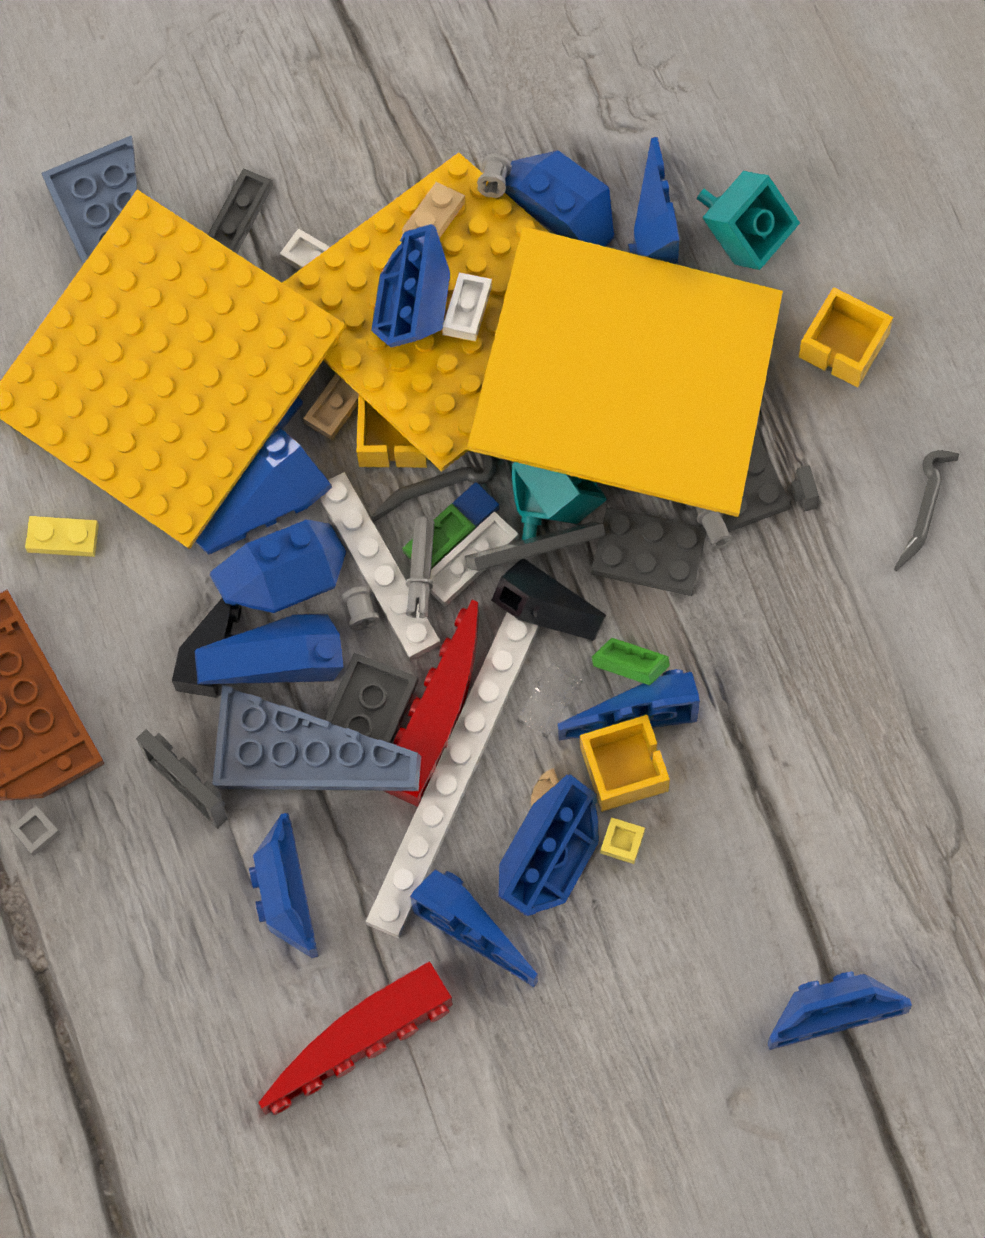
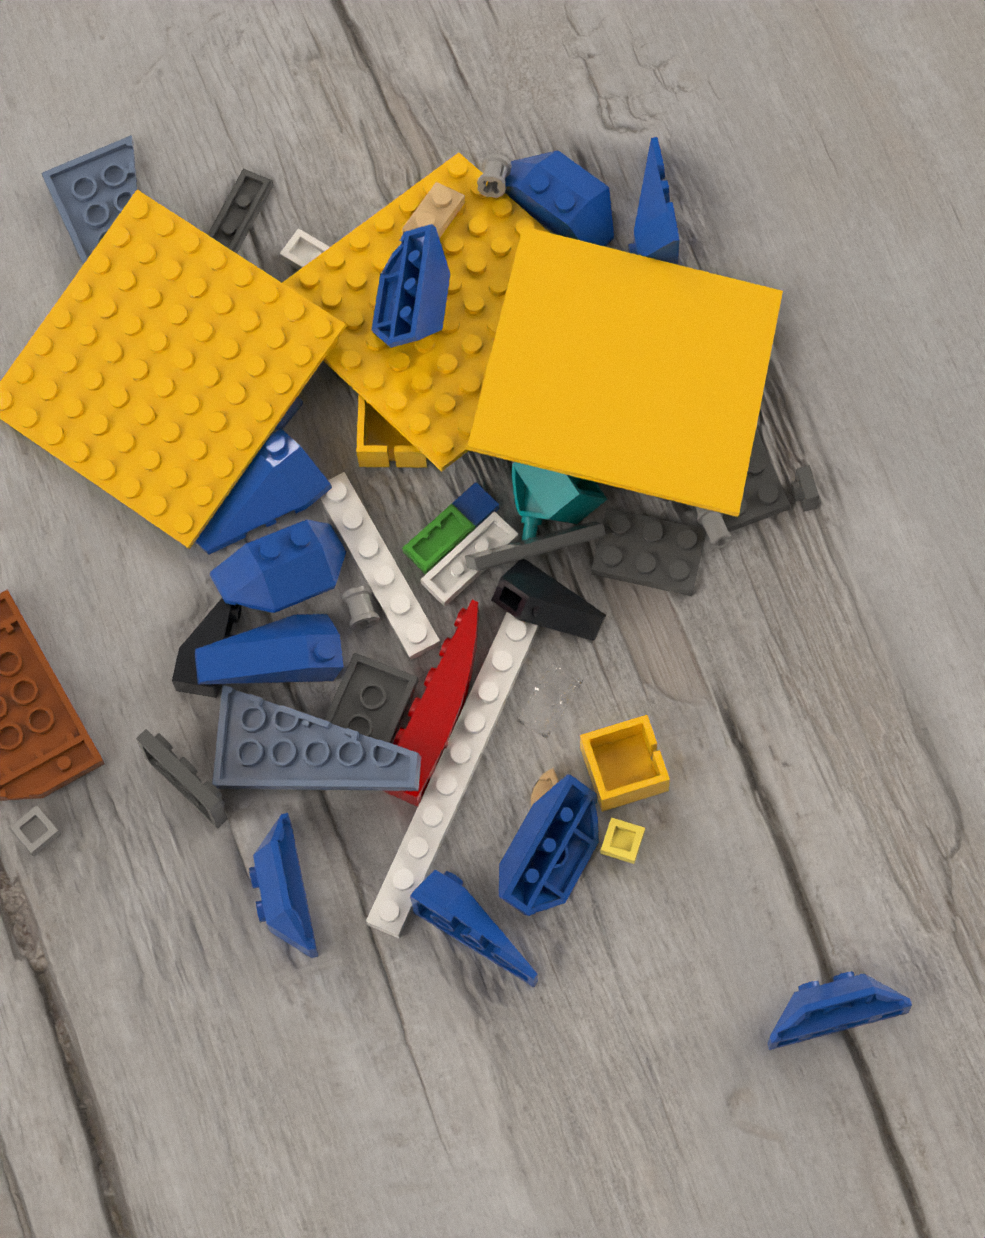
(61, 536): light yellow plate -> none
(332, 408): tan plate -> none
(361, 1033): red slope -> none
(420, 568): light grey axle -> none
(436, 483): dark grey piece -> none
(467, 306): white plate -> none
(630, 661): bright green plate -> none
(667, 702): blue wedge -> none
(749, 219): teal piece -> none
(845, 337): yellow piece -> none
(928, 503): dark grey piece -> none

